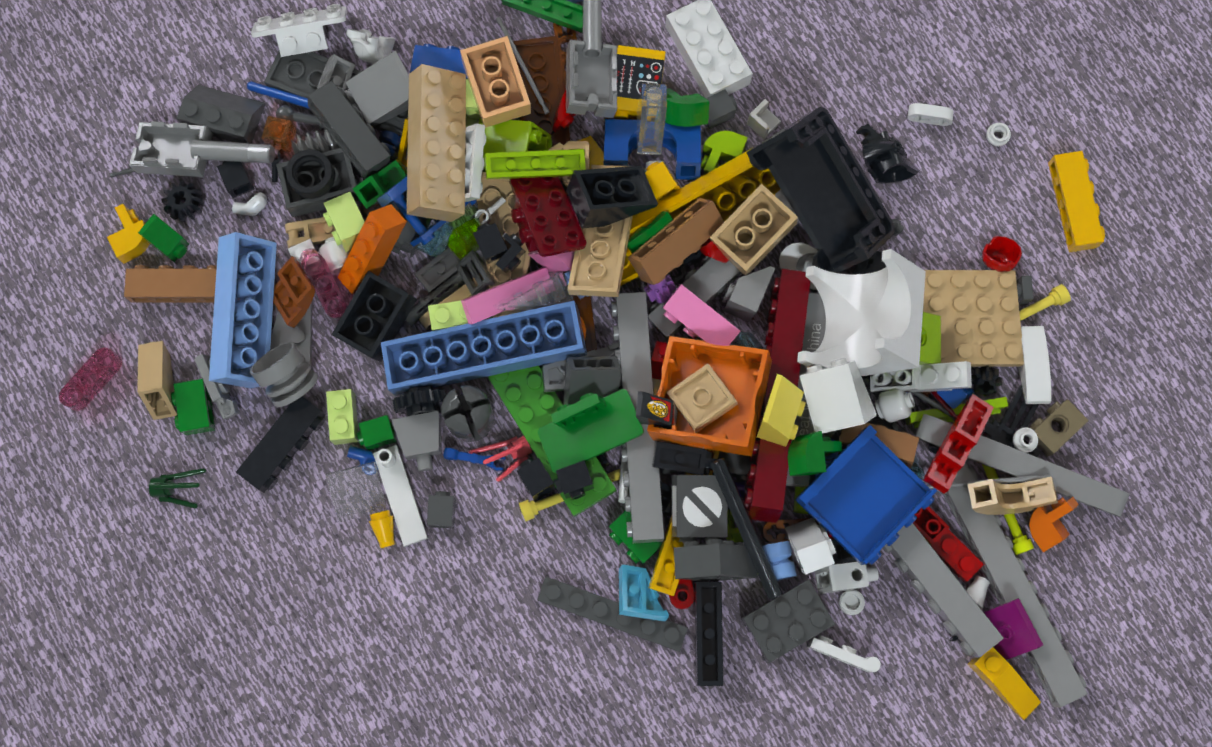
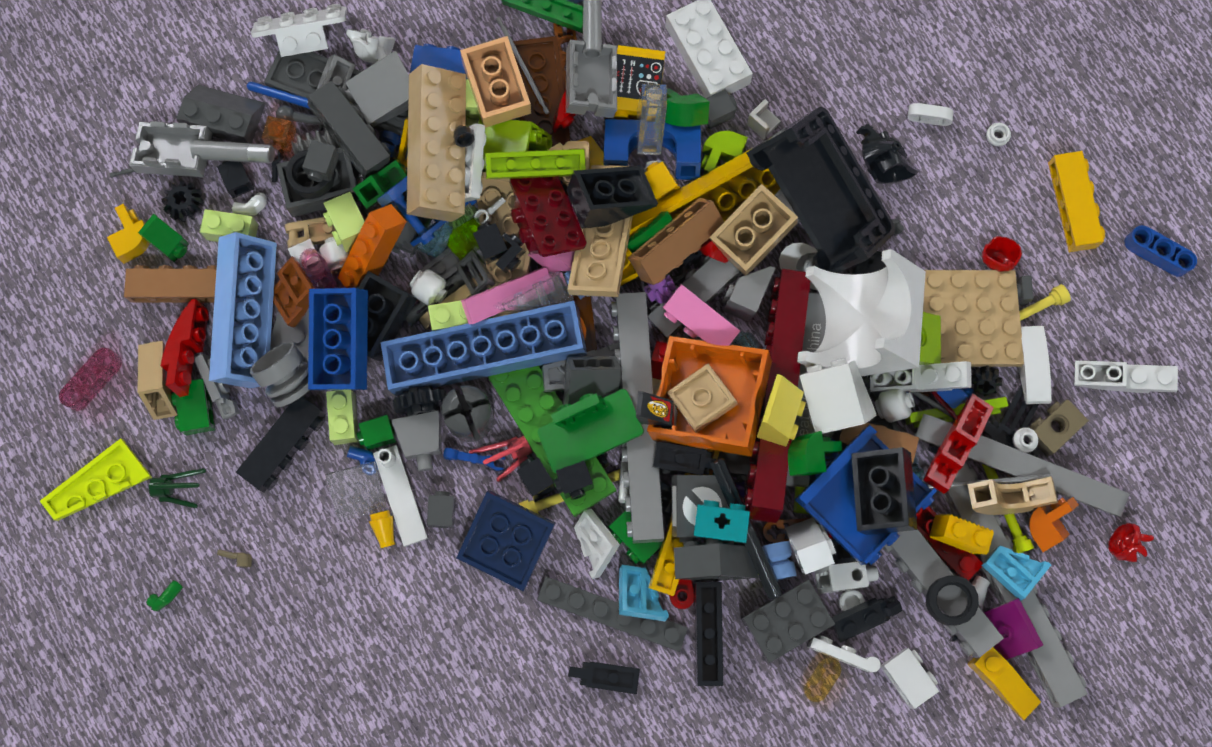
(101, 478): none -> neon yellow wing
(158, 603): none -> green arm
(183, 342): none -> red slope
(222, 223): none -> yellowish green brick
(243, 559): none -> dark tan hand
(320, 161): none -> dark grey brick
(337, 339): none -> blue brick
(428, 287): none -> white head
(468, 136): none -> black hinge
(505, 540): none -> dark blue plate
(595, 541): none -> white wing
(607, 677): none -> black hinge
(707, 527): none -> teal brick
(828, 682): none -> clear yellow beam
(865, 617): none -> black hinge
(884, 491): none -> black brick
(910, 678): none -> white brick
(961, 534): none -> yellow brick
(966, 586): none -> black tyre
(1015, 570): none -> medium azure wing
(1125, 377): none -> white slope
(1127, 542): none -> red piece
(1171, 249): none -> blue beam

